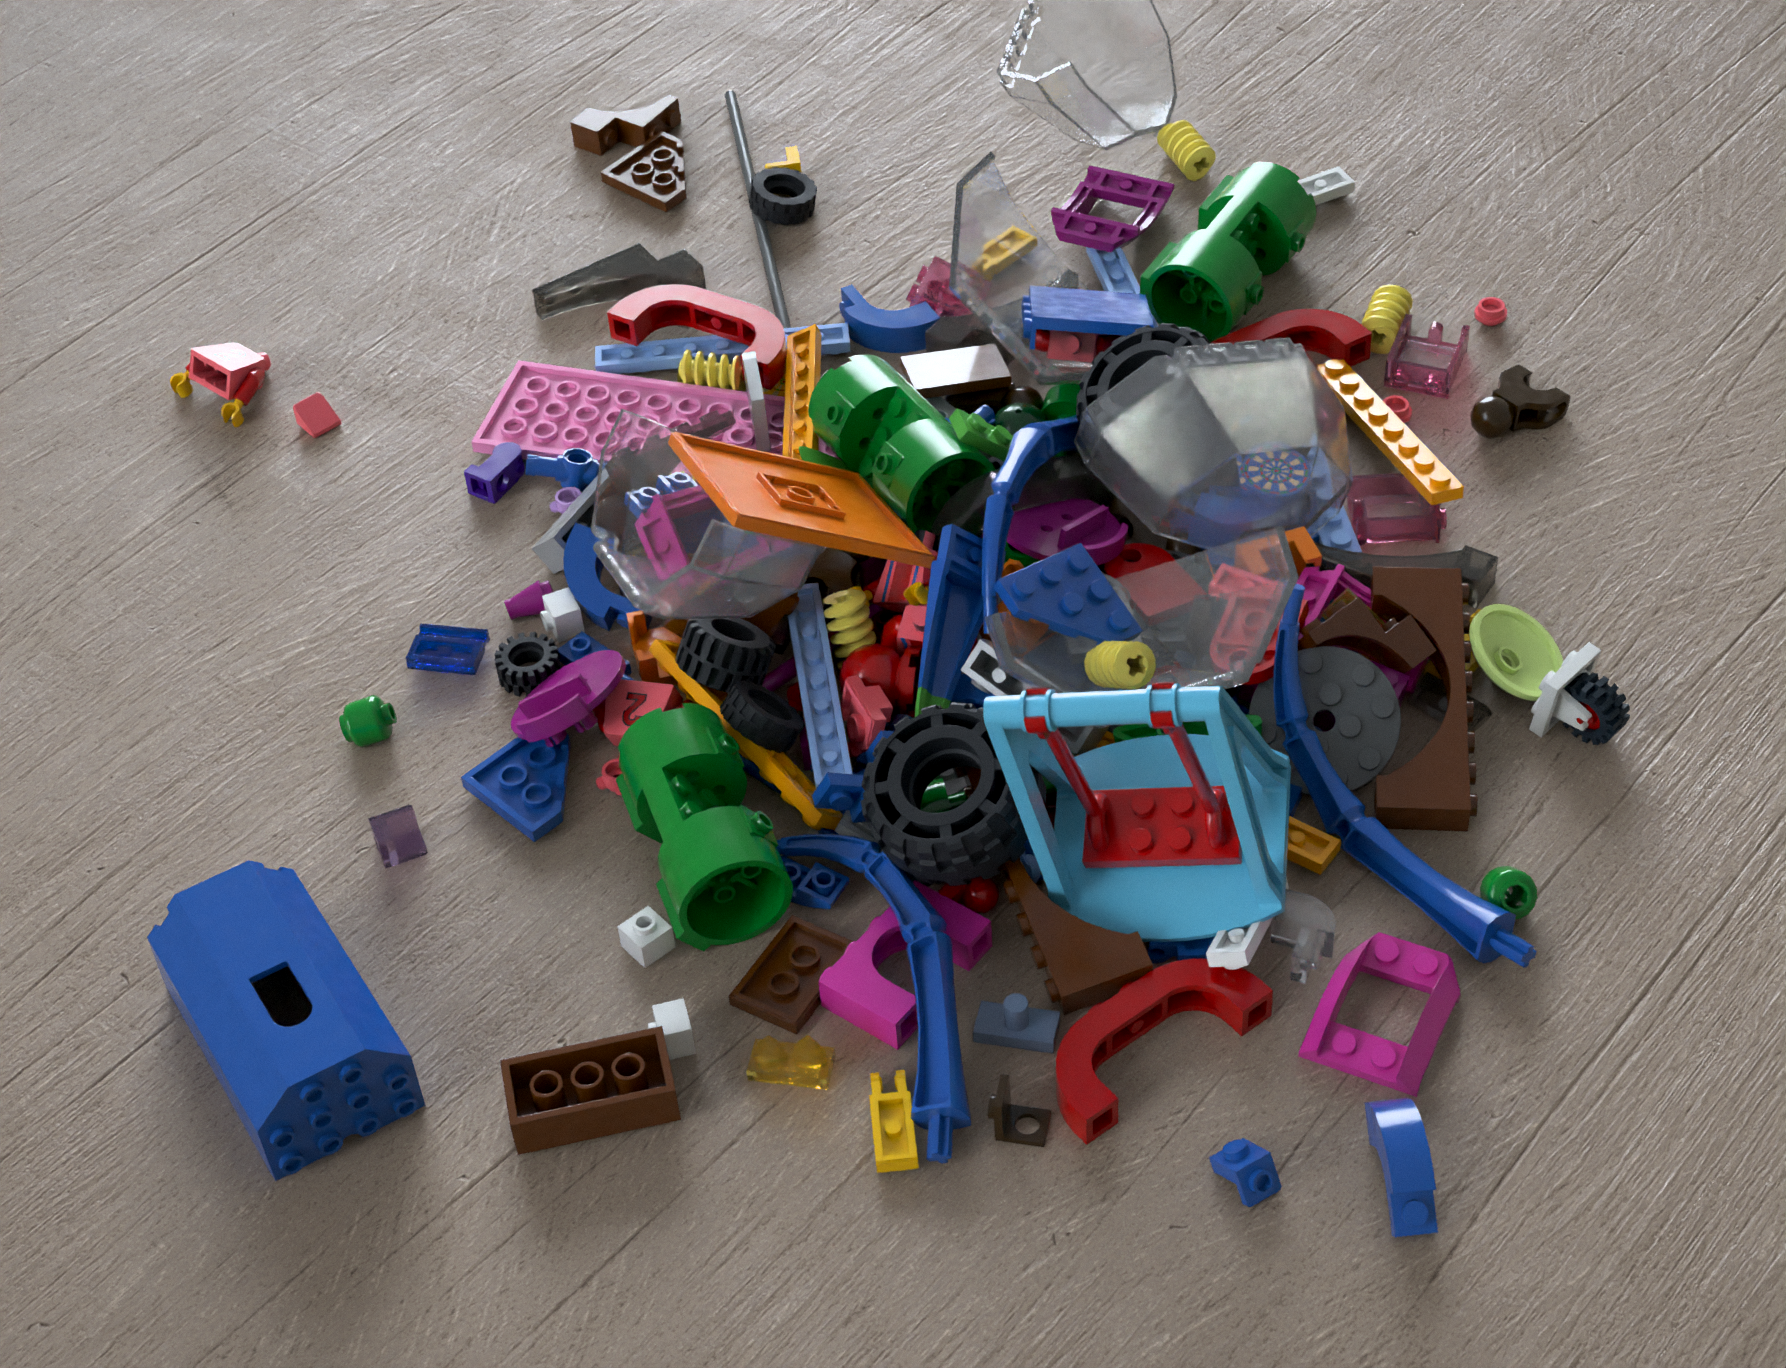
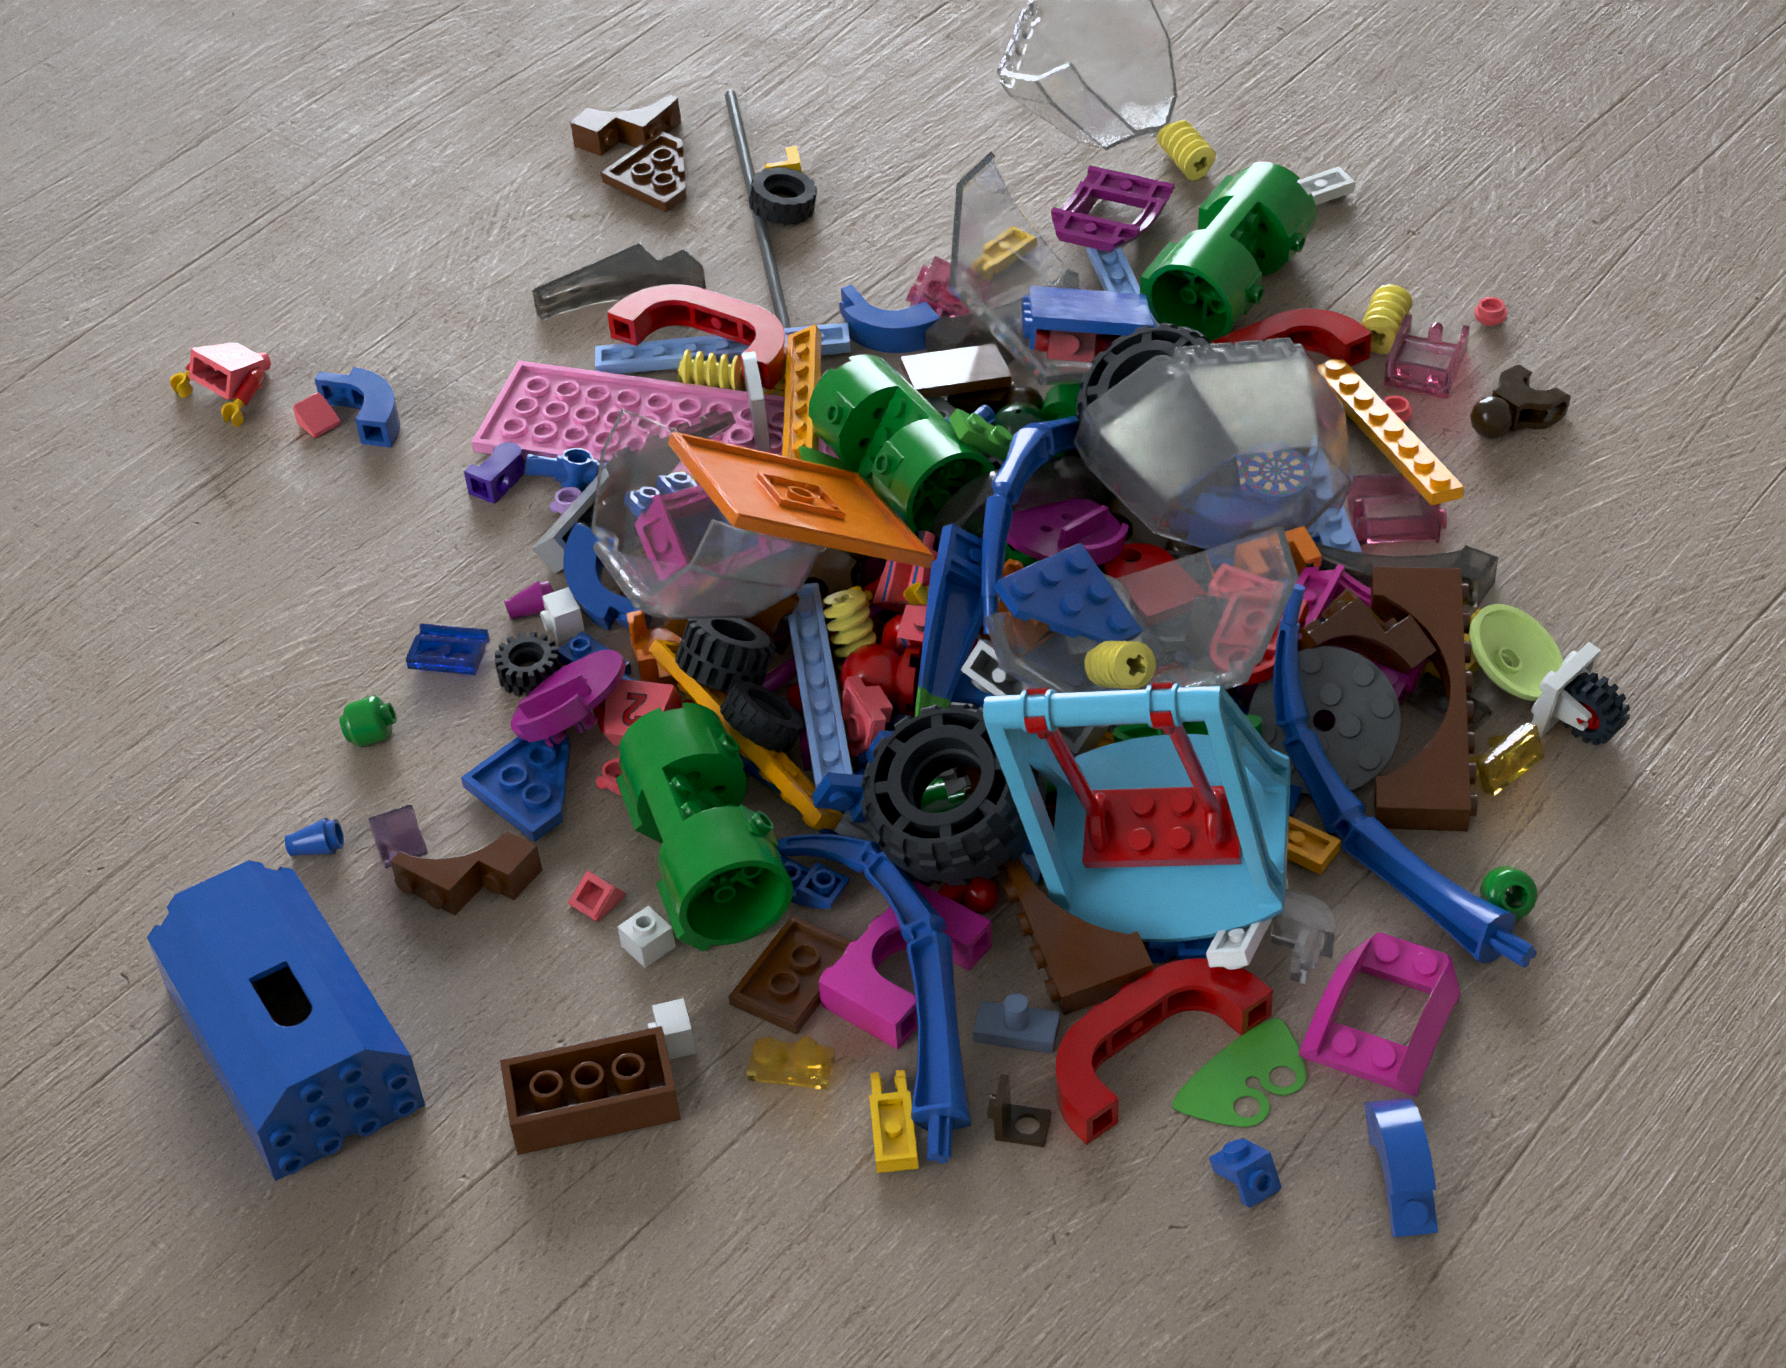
(316, 839): none -> blue cone
(372, 395): none -> blue arch
(451, 883): none -> reddish brown arch
(595, 896): none -> coral slope
(1223, 1079): none -> bright green piece
(1508, 757): none -> clear yellow tile

